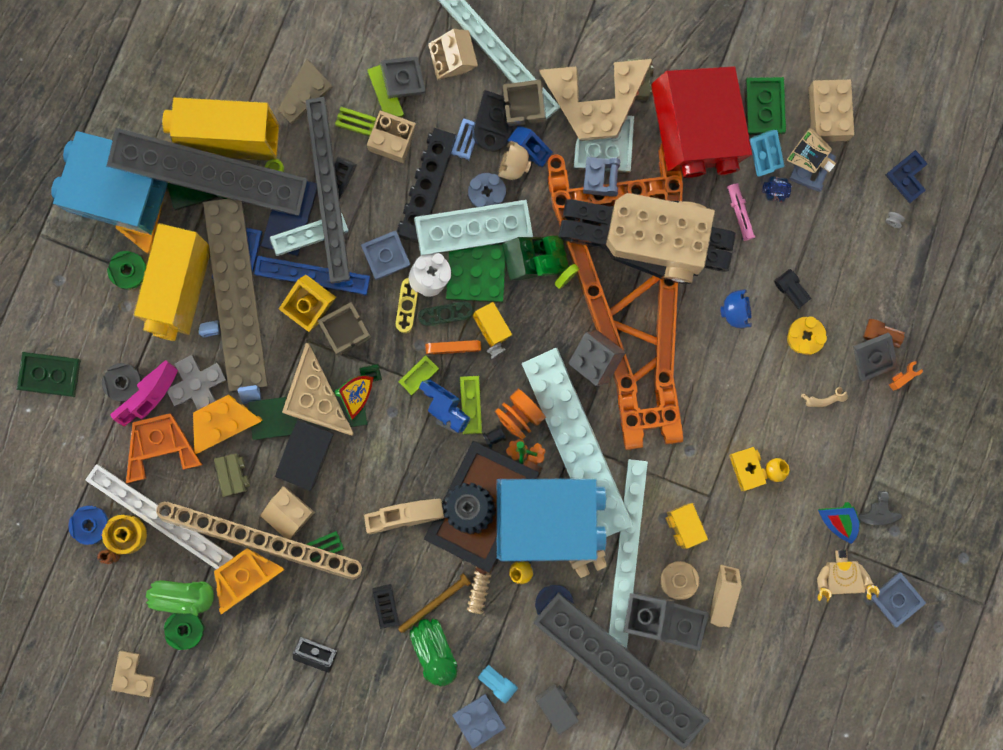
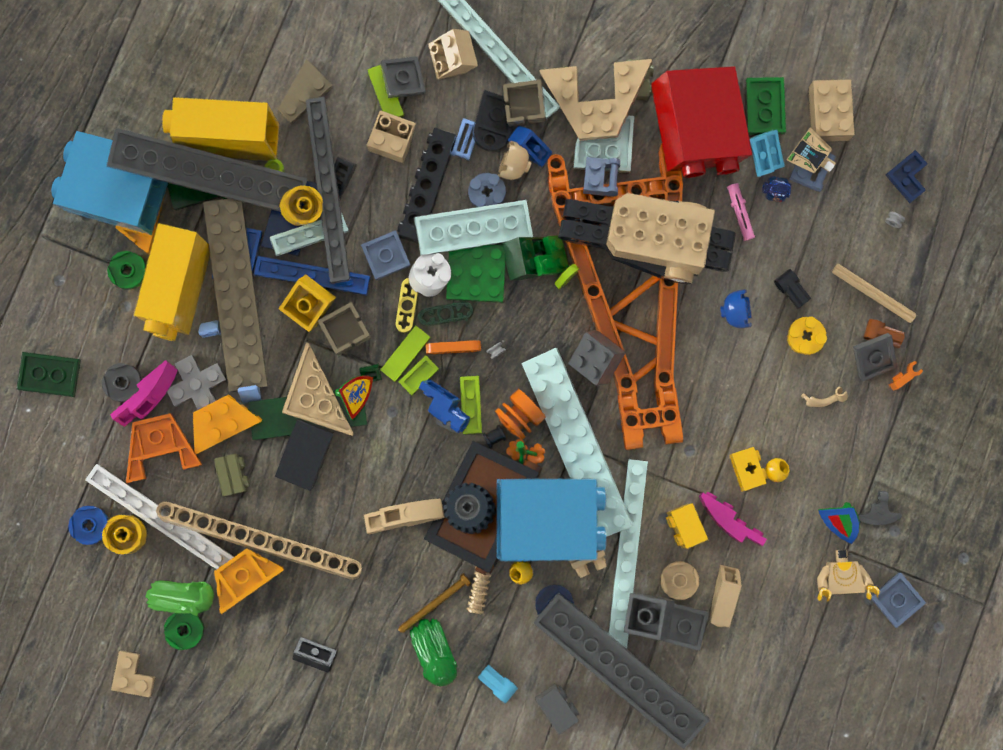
(108, 556): dark orange pin -> none
(287, 513): tan slope -> none
(311, 209): none -> yellow brick
(327, 545): green tile -> none
(356, 114): lime tile -> none
(382, 590): black slope -> none
(405, 353): none -> lime tile
(479, 721): sand blue plate -> none
(491, 324): yellow hinge -> none
(724, 516): none -> dark pink slope
(874, 293): none -> tan axle

